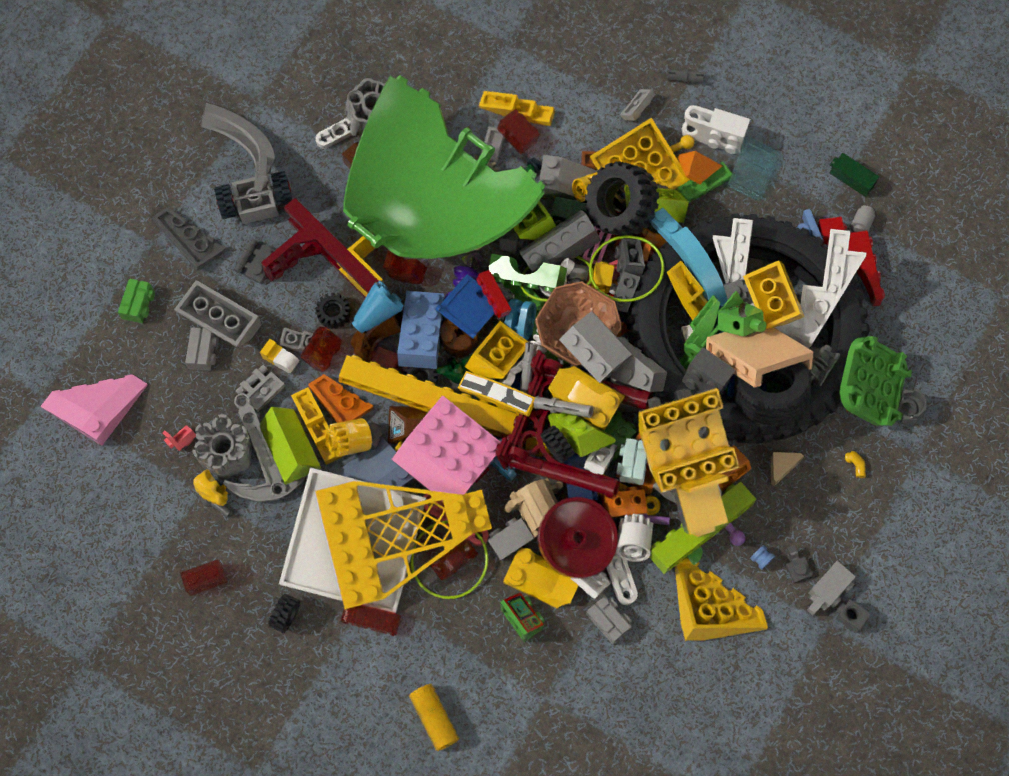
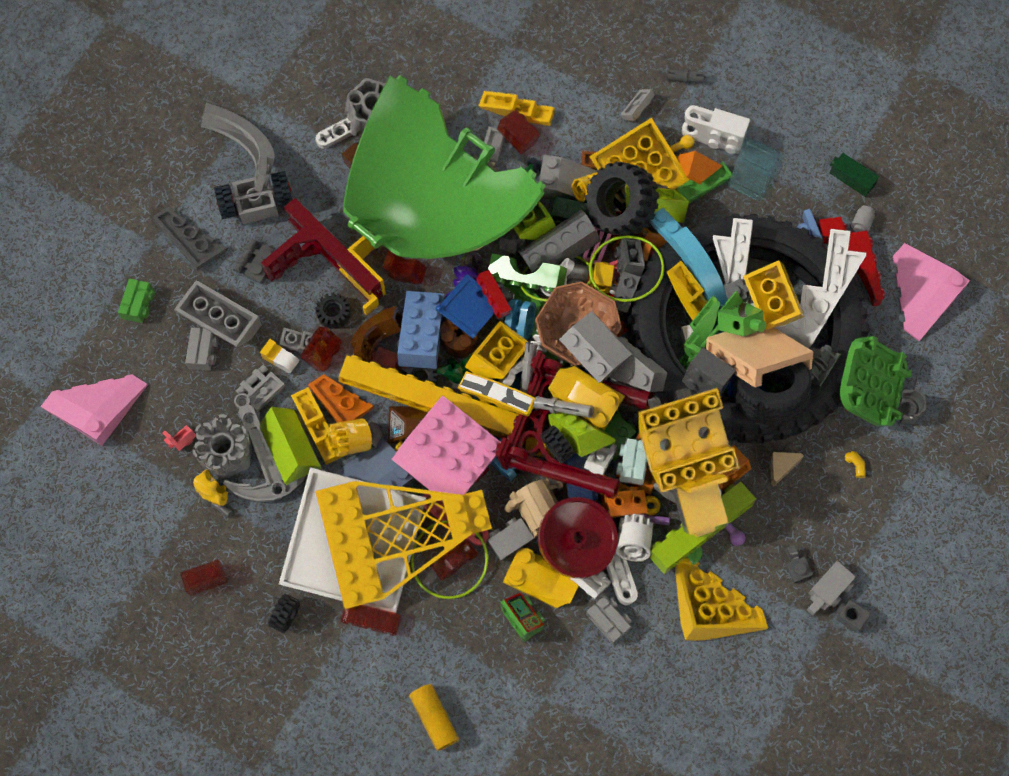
(377, 307): dark azure cone -> none
(762, 557): medium blue wheel -> none
(925, 288): none -> bright pink slope

